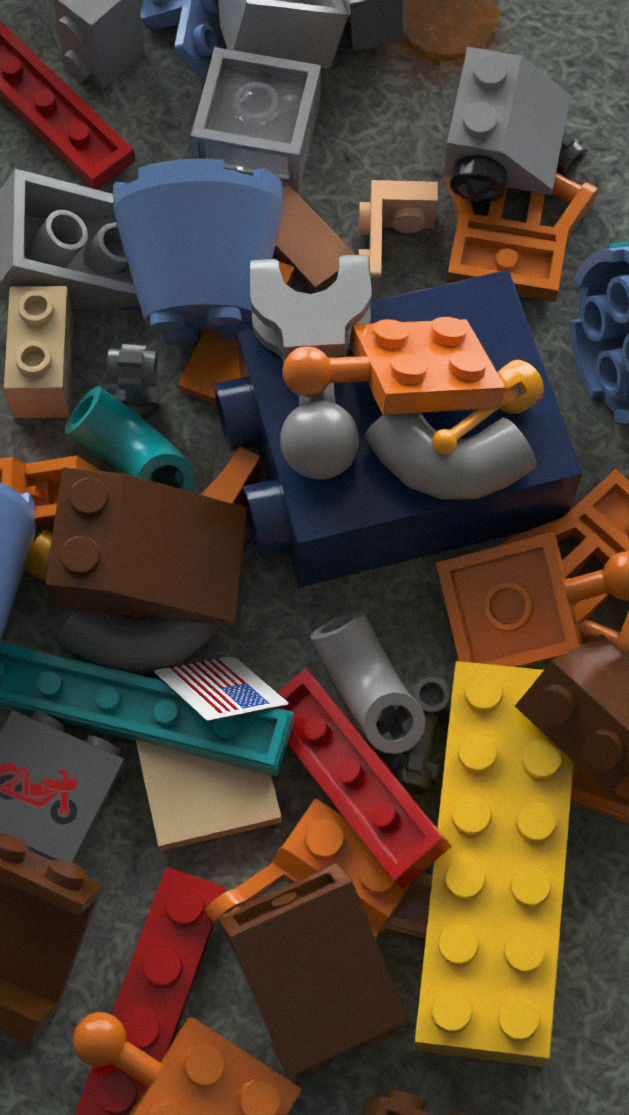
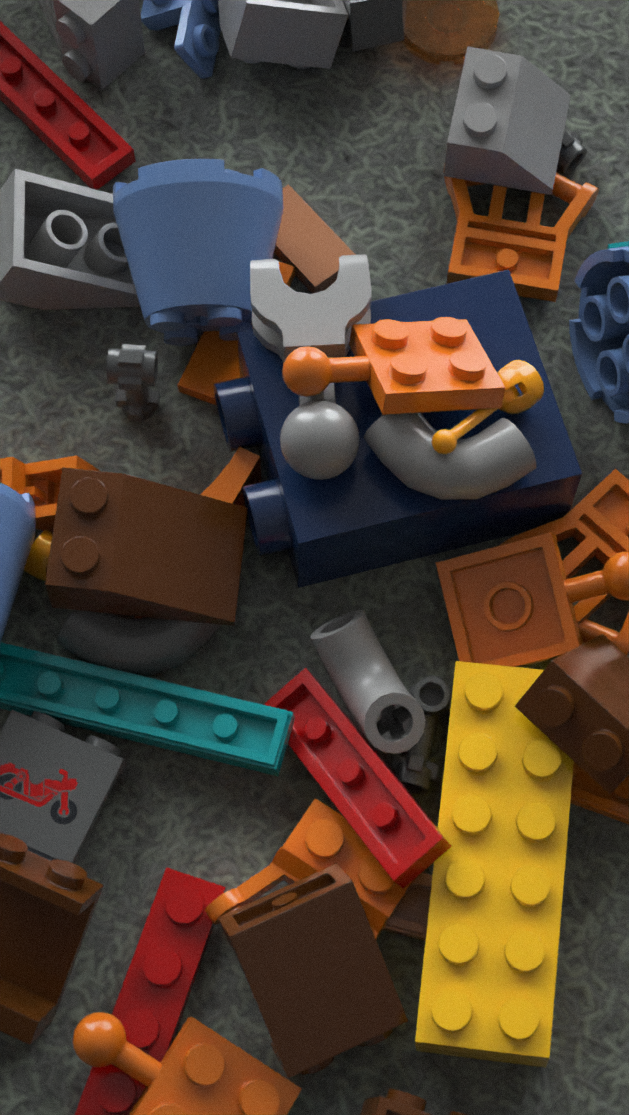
(39, 352): tan brick -> none
(127, 441): teal cylinder -> none
(203, 798): tan tile -> none
(220, 688): sticker -> none
(258, 114): piece -> none
(396, 205): light nougat bracket -> none
(478, 178): black tile -> none

